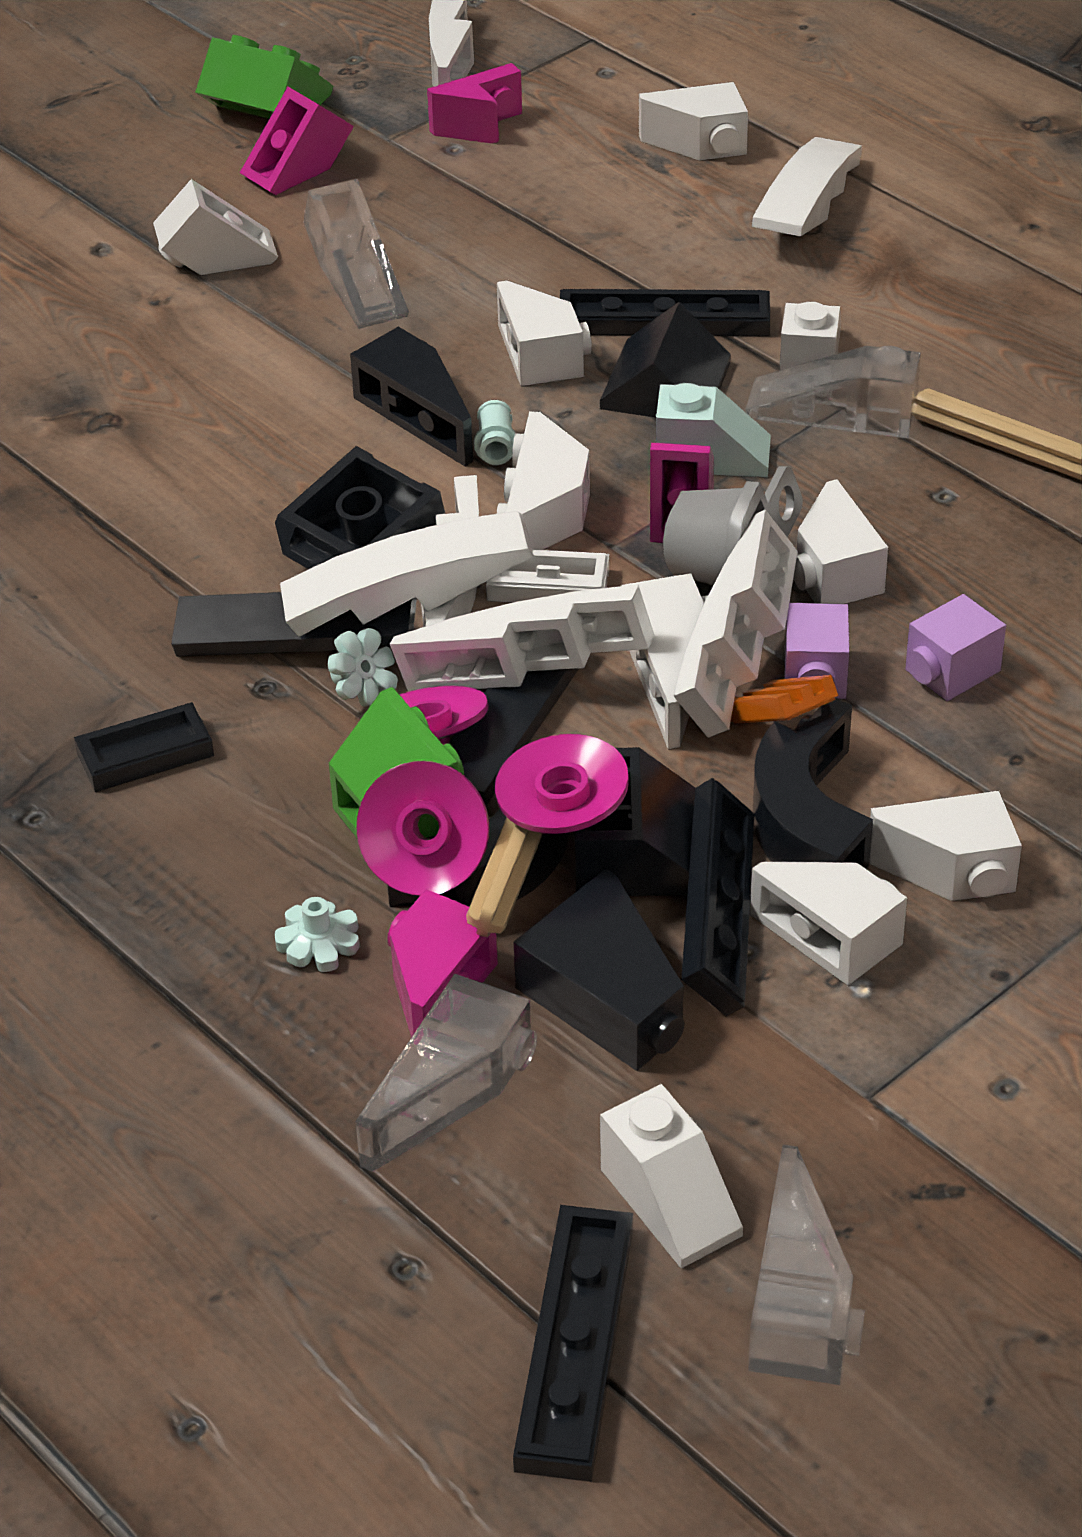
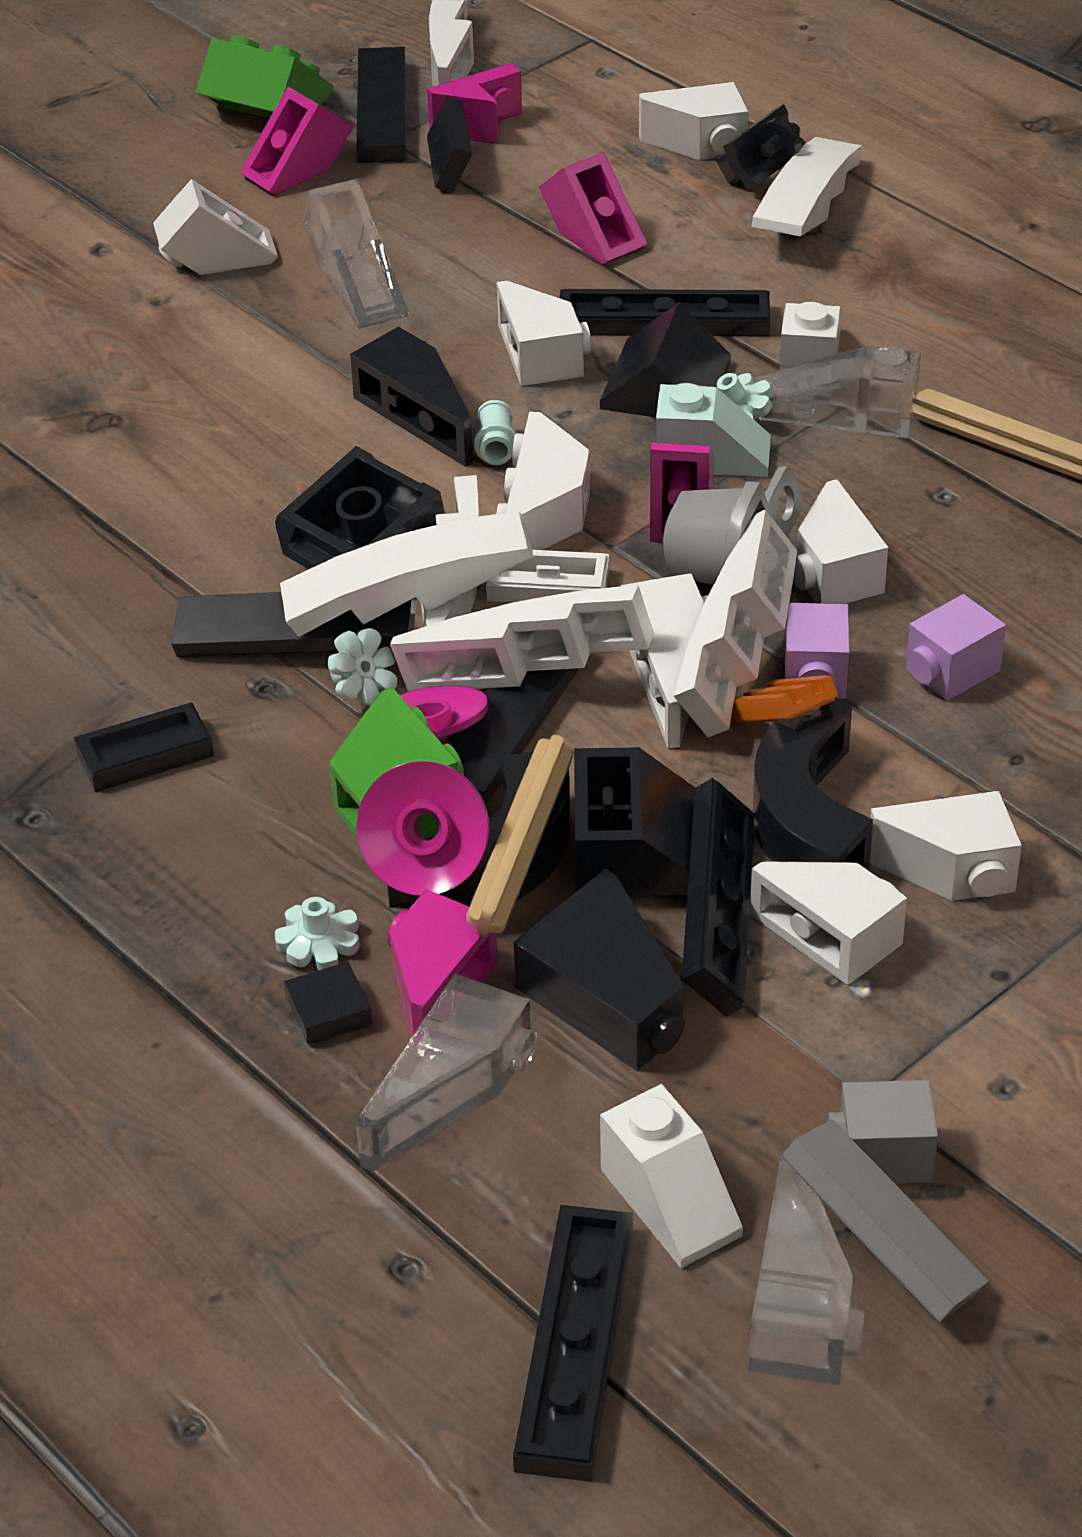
(328, 1002): none -> black tile
(381, 104): none -> black tile
(449, 145): none -> black tile
(562, 783): dark pink dish -> none
(593, 209): none -> dark pink slope
(748, 395): none -> light aqua plant
(761, 149): none -> black hips
(885, 1219): none -> light grey tile
(892, 1126): none -> light grey brick

